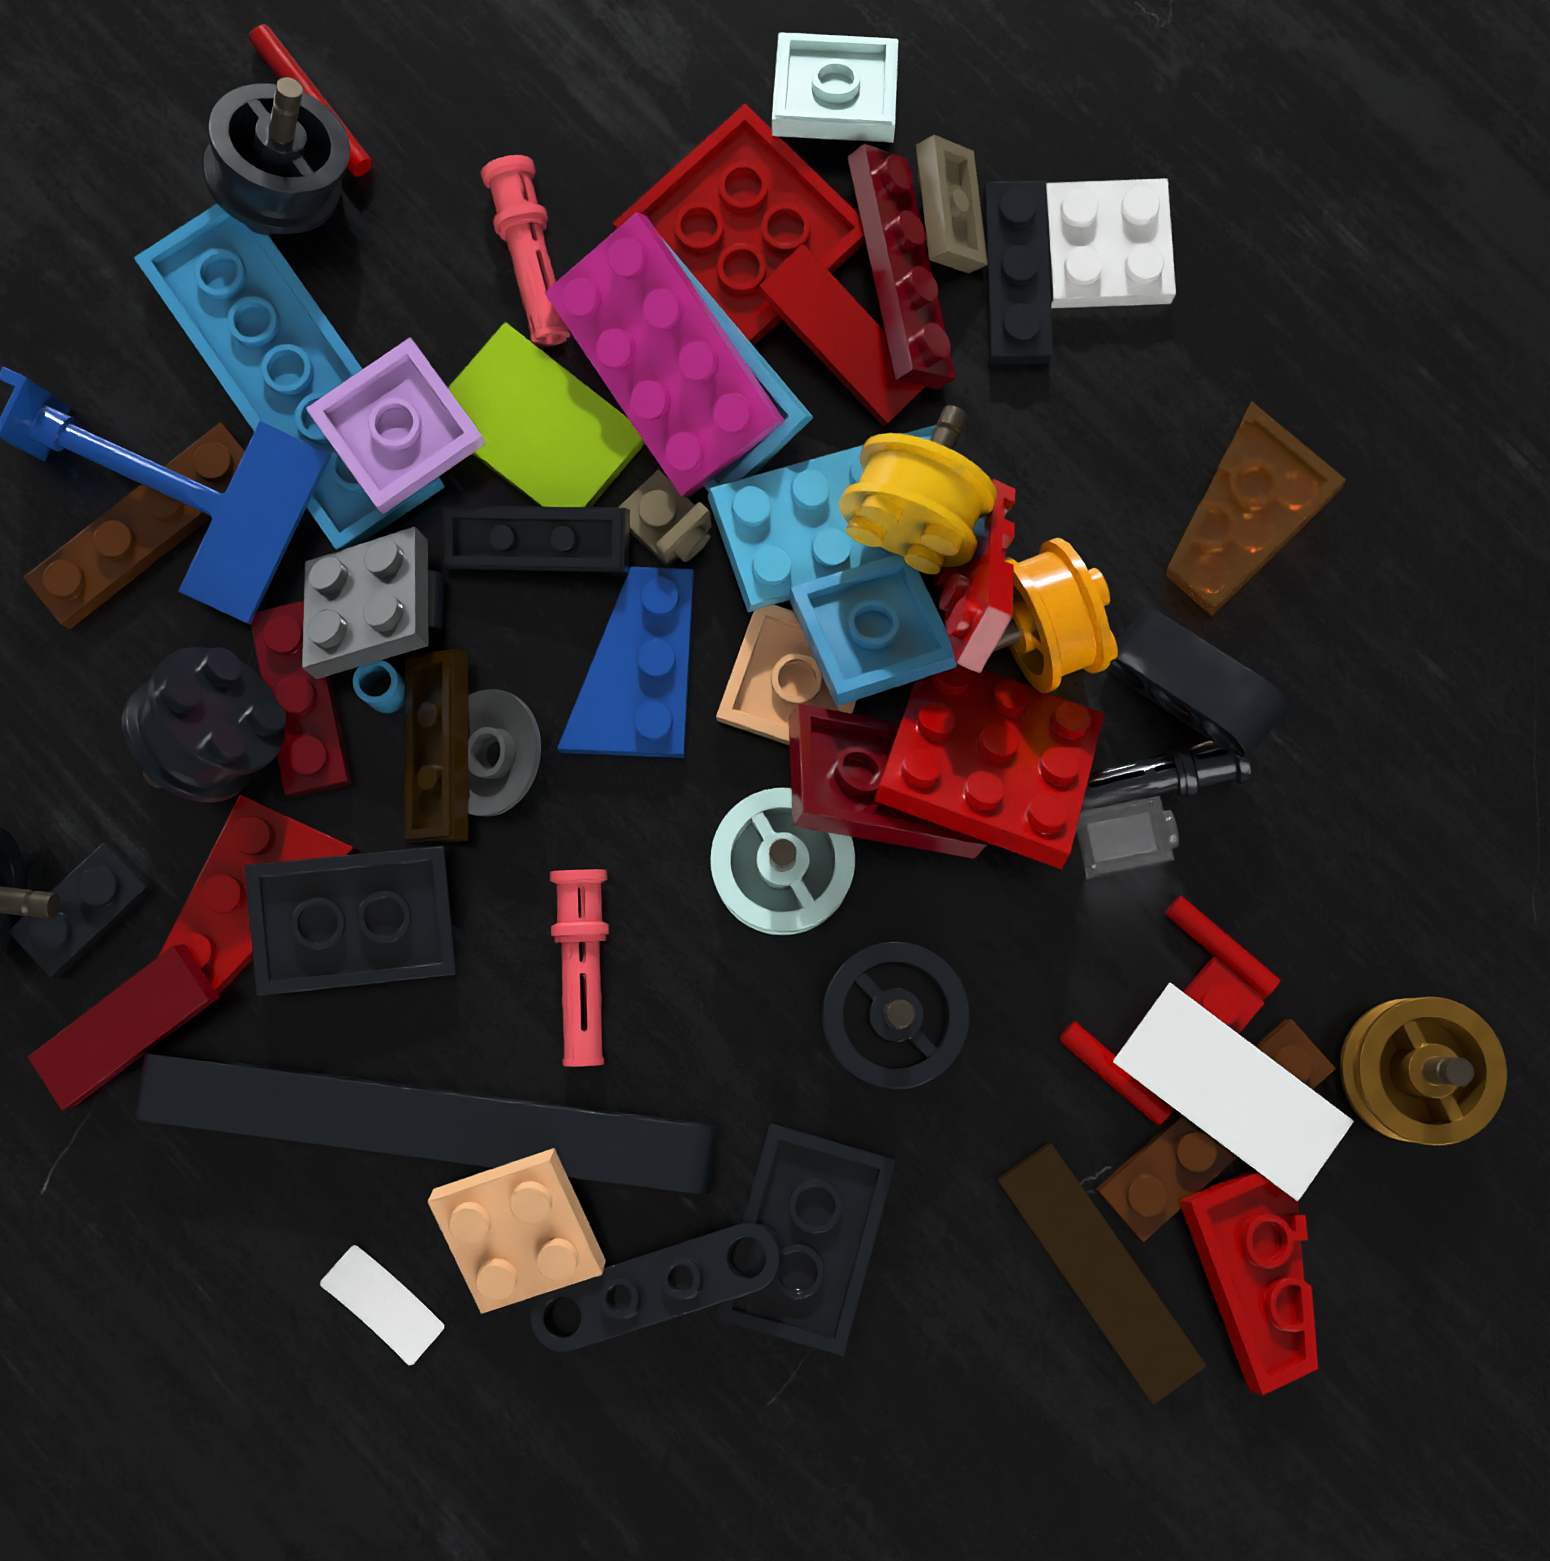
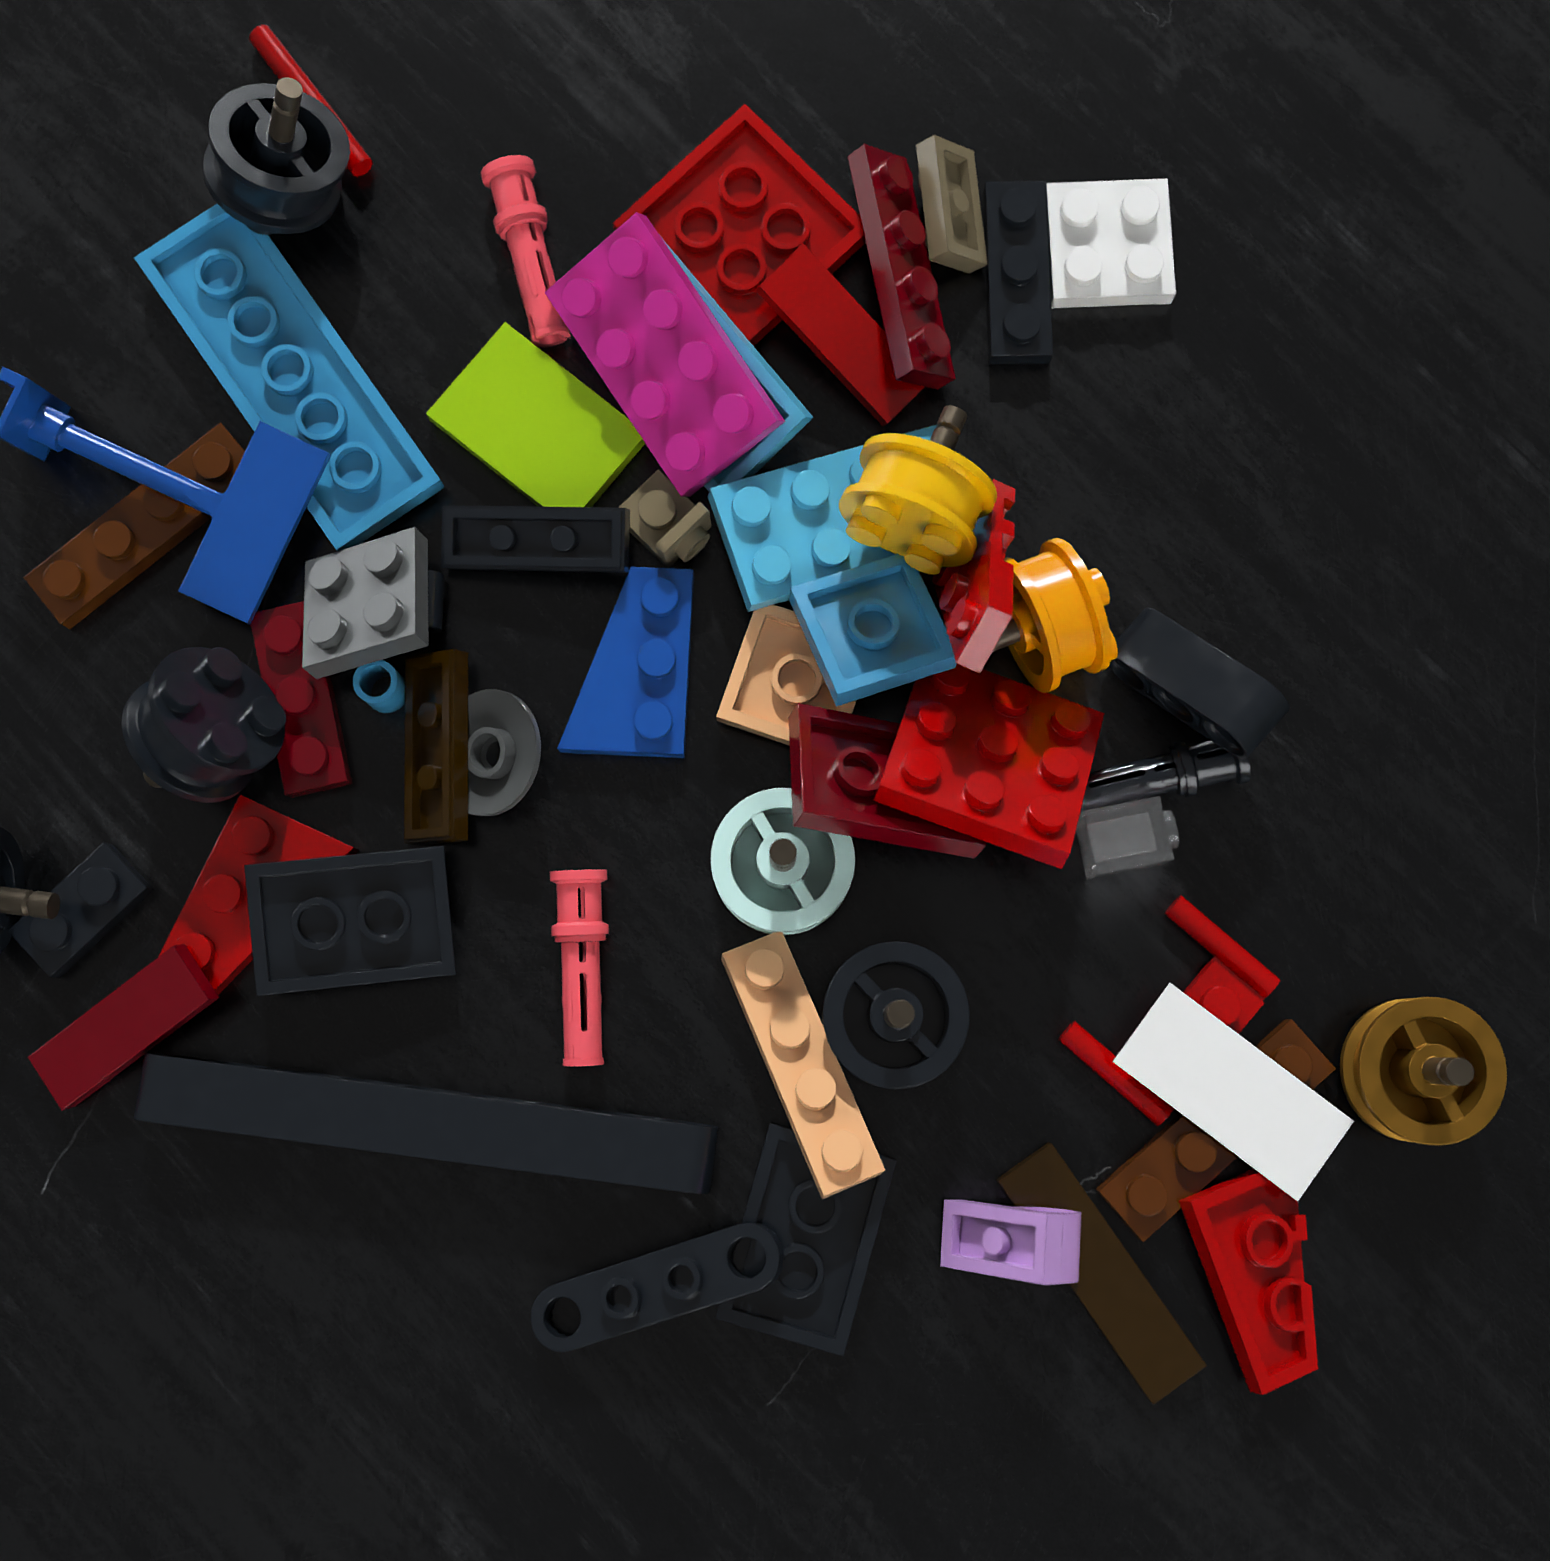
(383, 1304): white sticker -> none
(396, 425): lavender plate -> none
(517, 1231): light nougat plate -> none
(802, 1064): none -> light nougat plate
(835, 87): light aqua tile -> none
(1012, 1242): none -> lavender plate
(1252, 508): clear orange wing -> none

